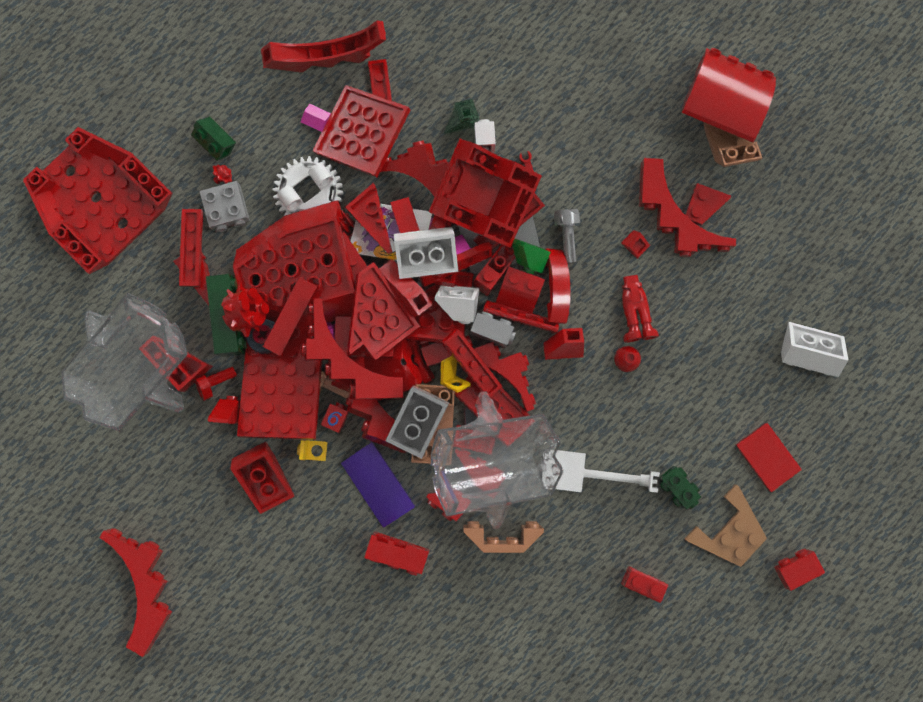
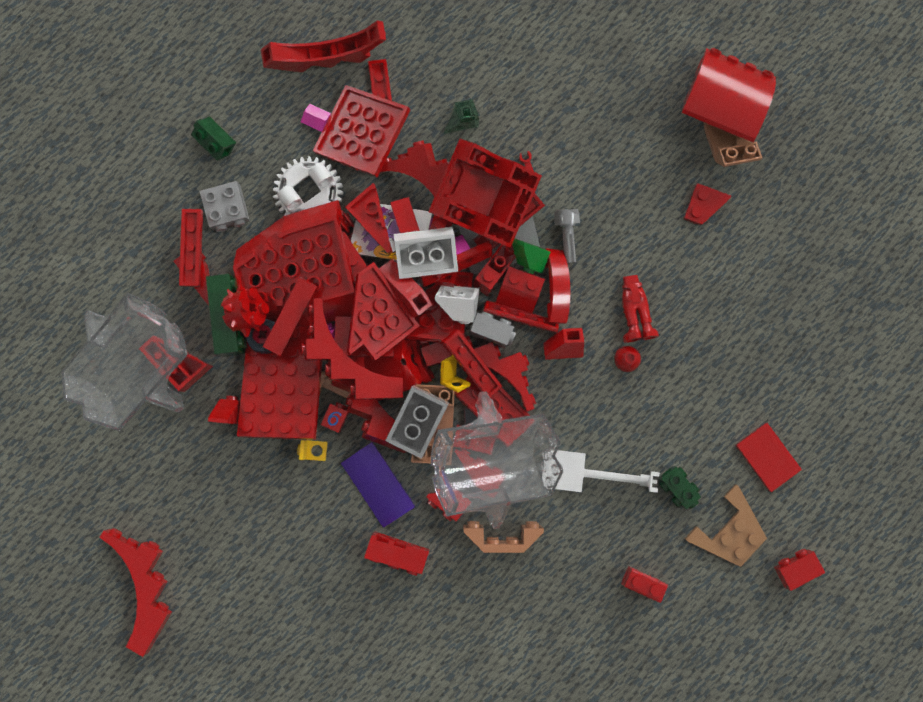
(87, 227): red wedge -> none
(205, 383): red piece -> none
(222, 174): red plant -> none
(261, 477): red slope -> none
(485, 134): white brick -> none
(635, 243): red slope -> none
(670, 218): red arch -> none
(814, 349): white slope -> none

